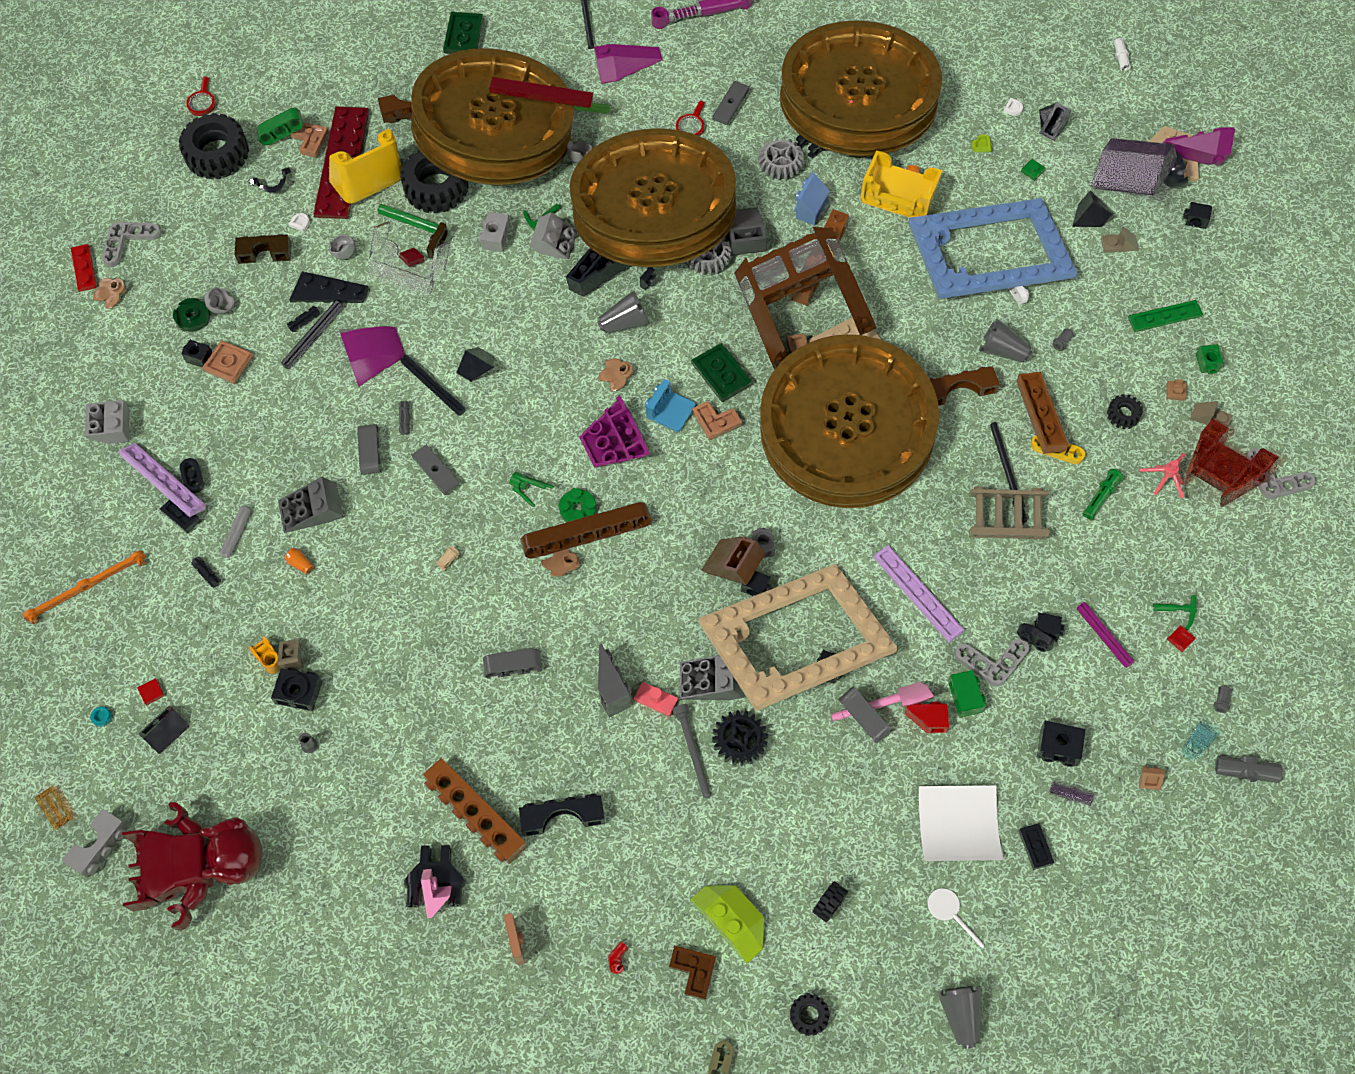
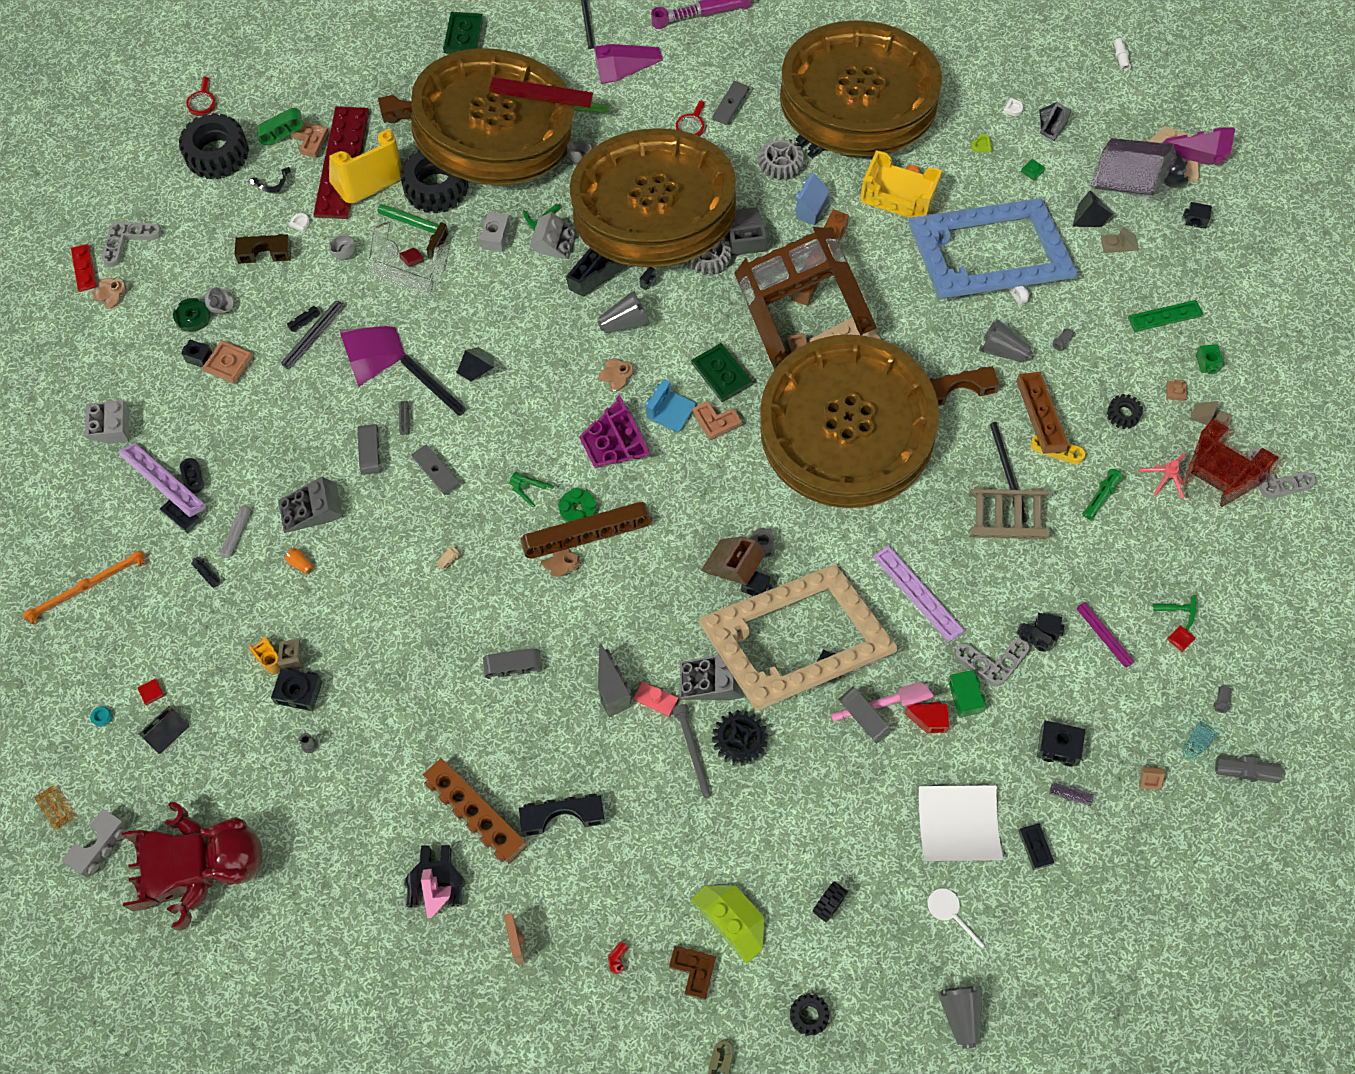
(325, 289): black wing -> none

